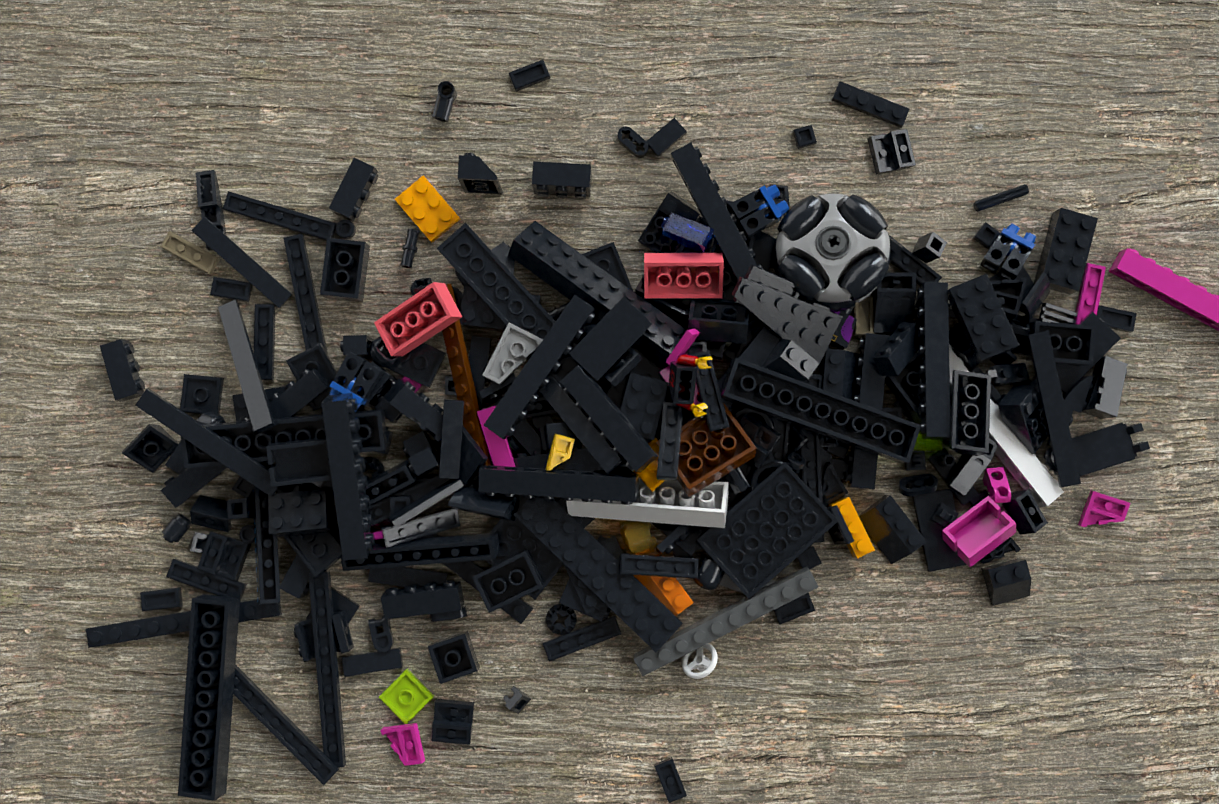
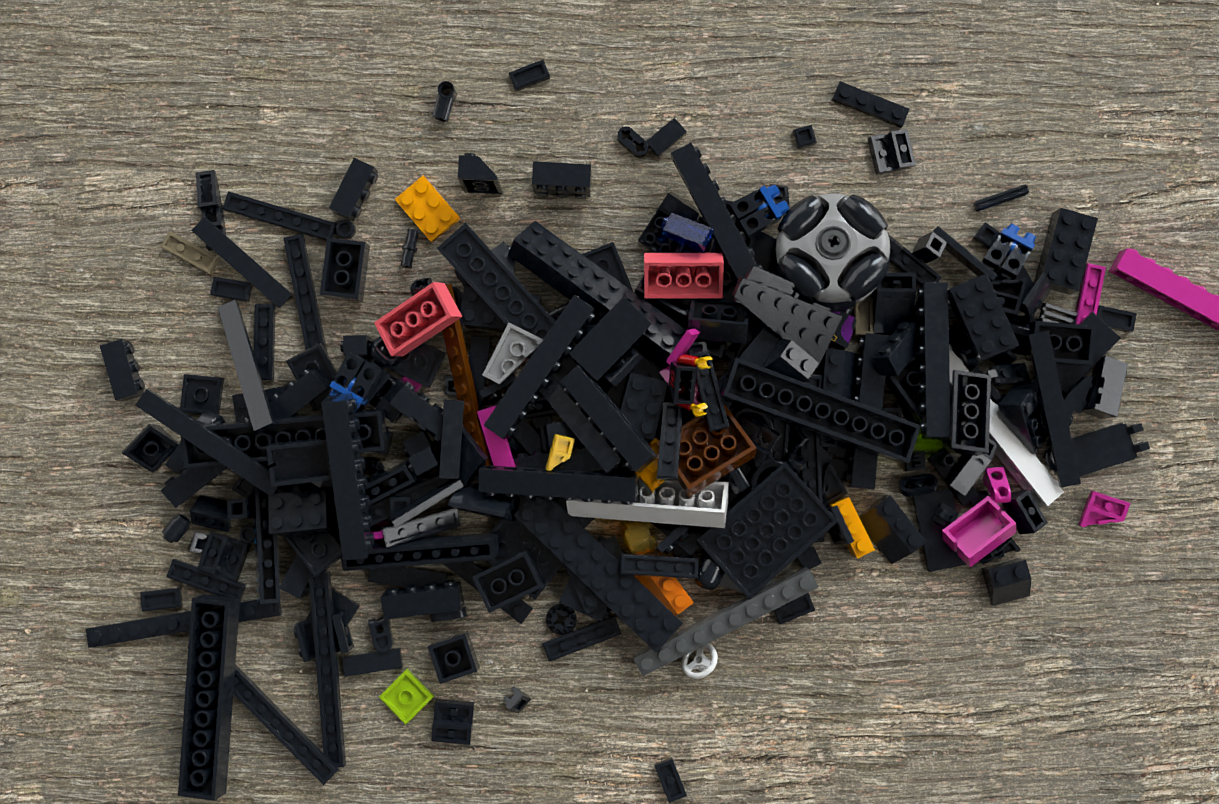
(406, 743): dark pink wing -> none
(964, 255): none -> black tile

